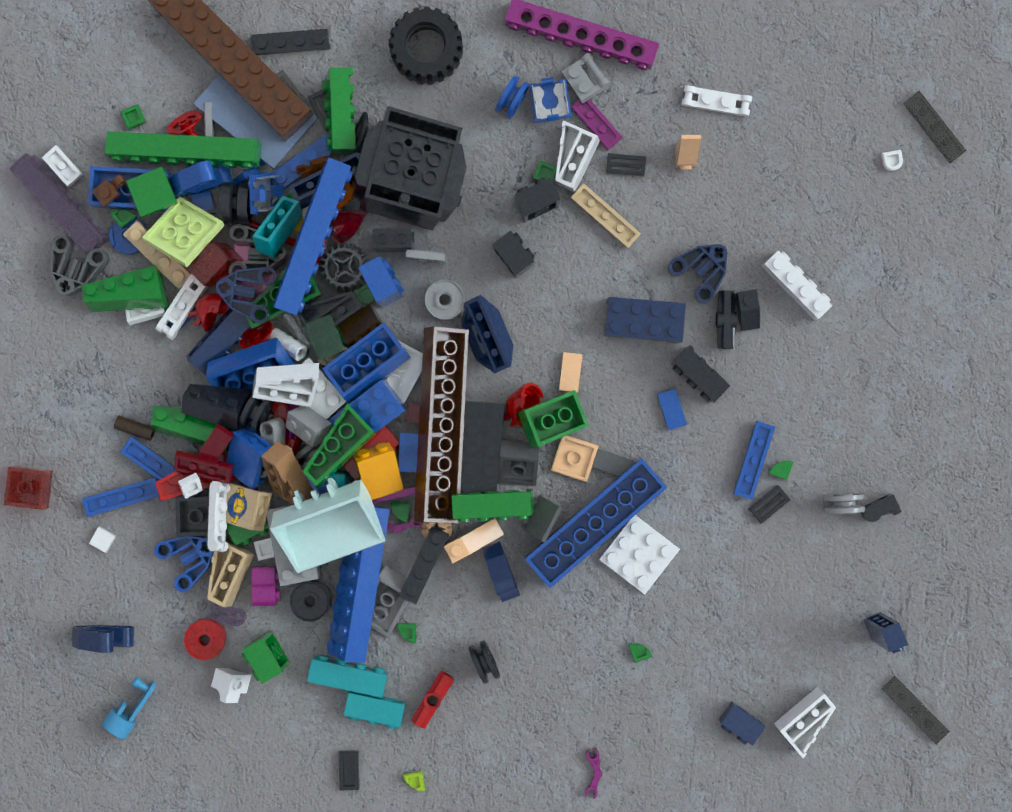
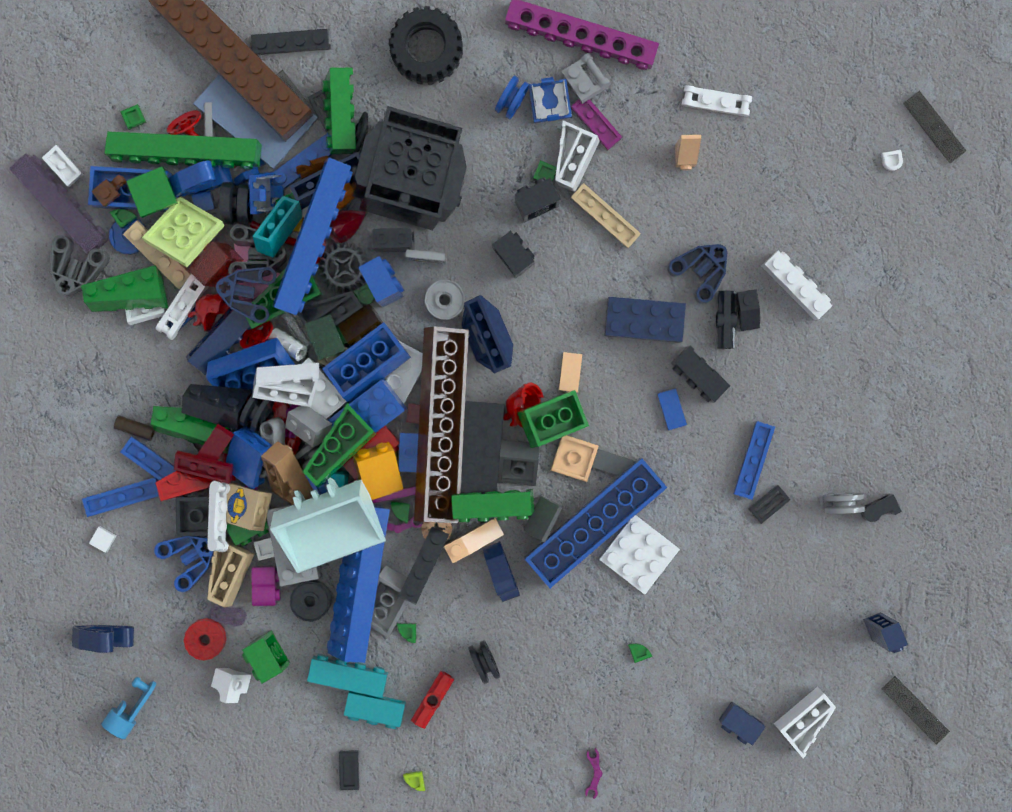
(28, 487): clear red brick -> none
(190, 485): white tile -> none
(629, 165): black tile -> none
(781, 469): green tile -> none

